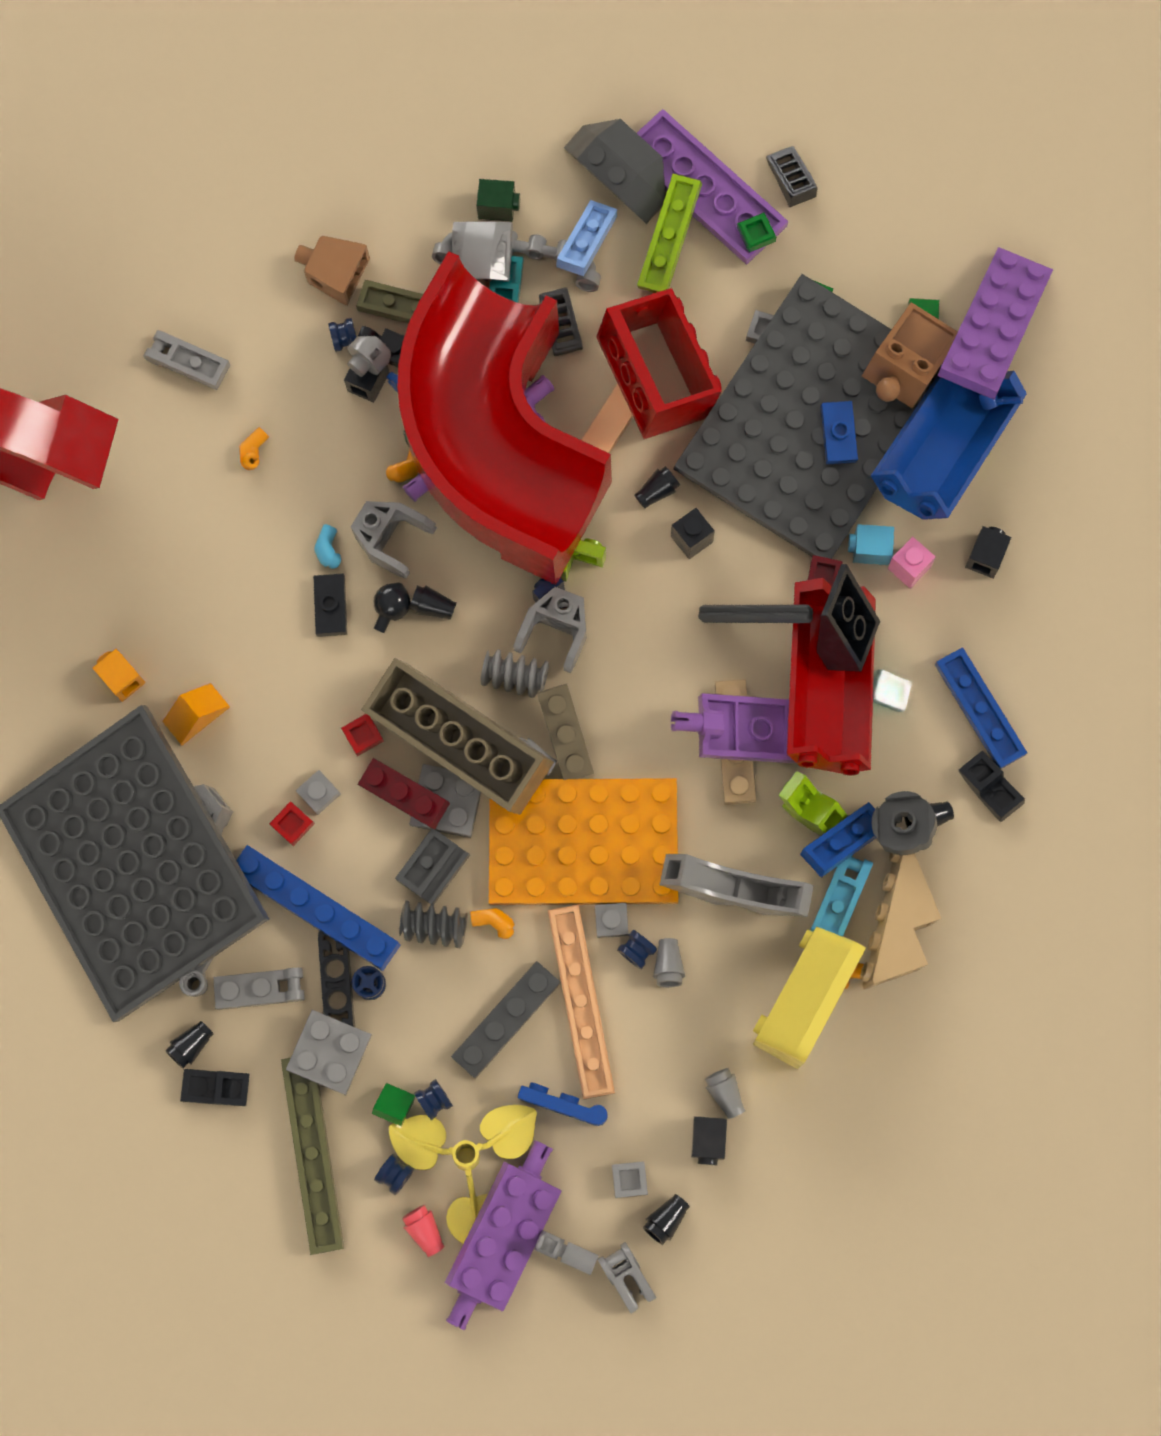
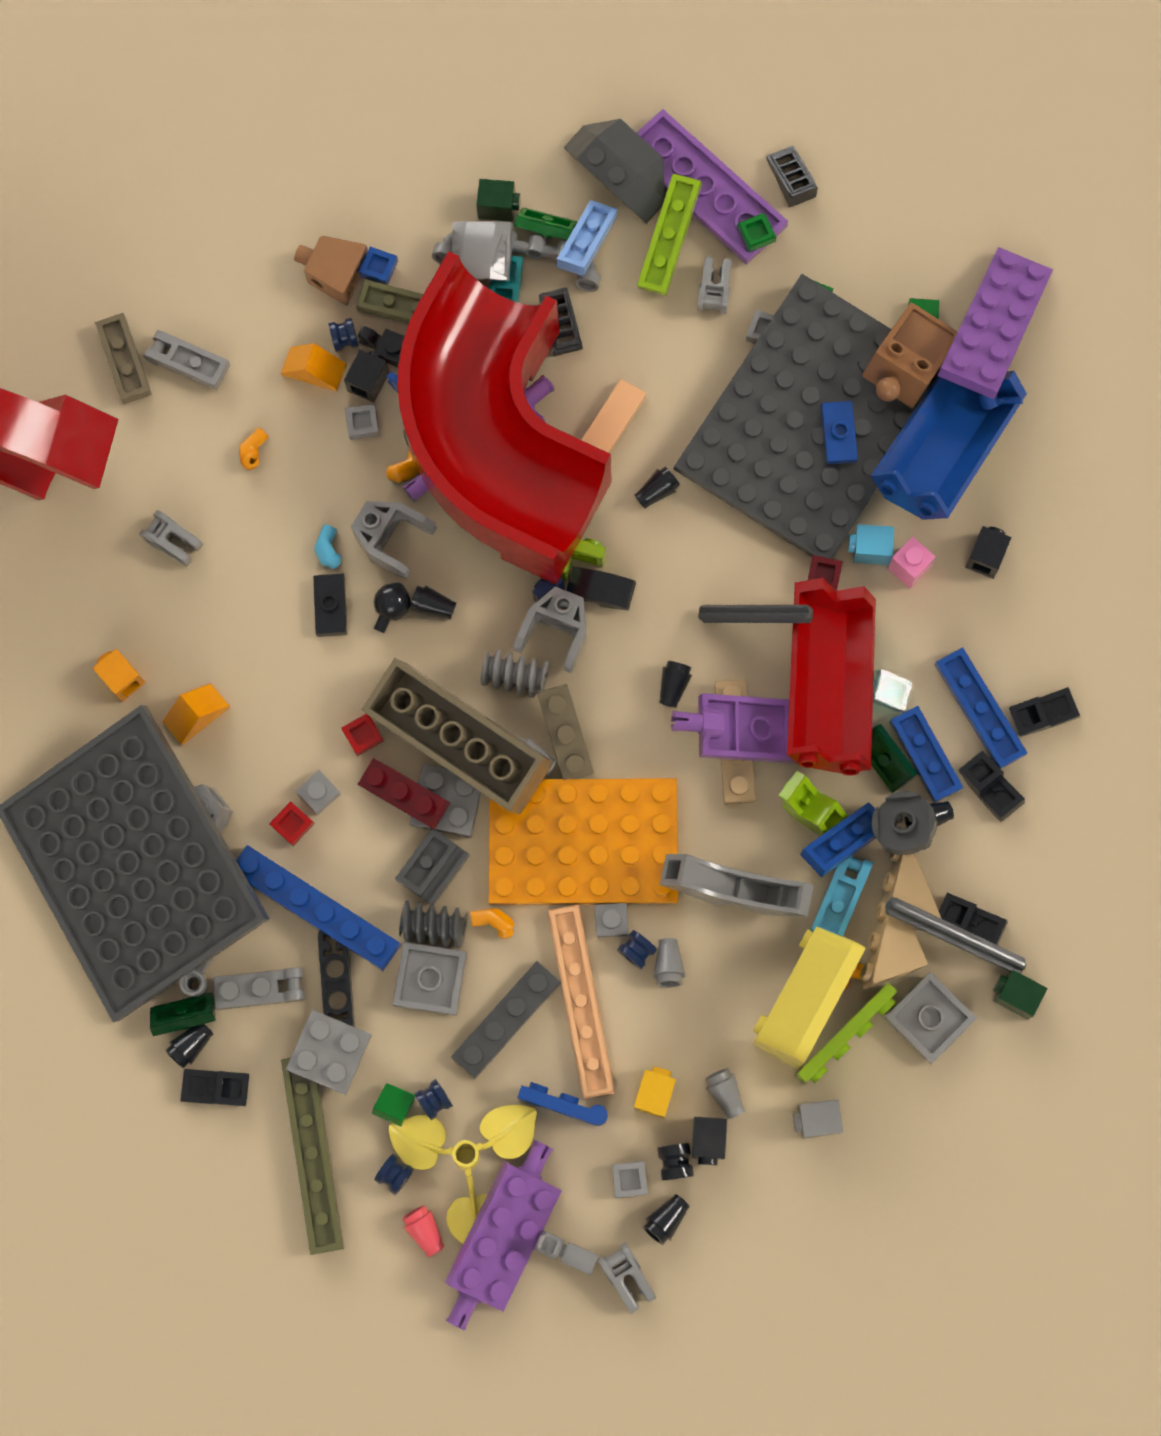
(123, 358): none -> dark tan plate
(165, 528): none -> light grey piece
(182, 1014): none -> dark green plate
(314, 366): none -> light orange slope
(362, 421): none -> light grey plate
(364, 978): dark blue wheel -> none
(368, 355): light grey piece -> none
(378, 266): none -> blue plate
(430, 978): none -> light grey plate
(544, 224): none -> green plate
(601, 587): none -> black slope
(632, 374): red hose -> none
(655, 1092): none -> yellow brick
(673, 683): none -> black cone
(675, 1161): none -> black wheel
(692, 533): black brick -> none
(714, 295): none -> light grey piece
(818, 1119): none -> light grey brick
(838, 1044): none -> lime plate
(846, 625): slope -> none
(889, 760): none -> dark green plate
(926, 754): none -> blue plate
(930, 1017): none -> light grey plate
(954, 935): none -> dark grey axle
(972, 919): none -> black slope
(1019, 994): none -> dark green brick
(1044, 712): none -> black slope

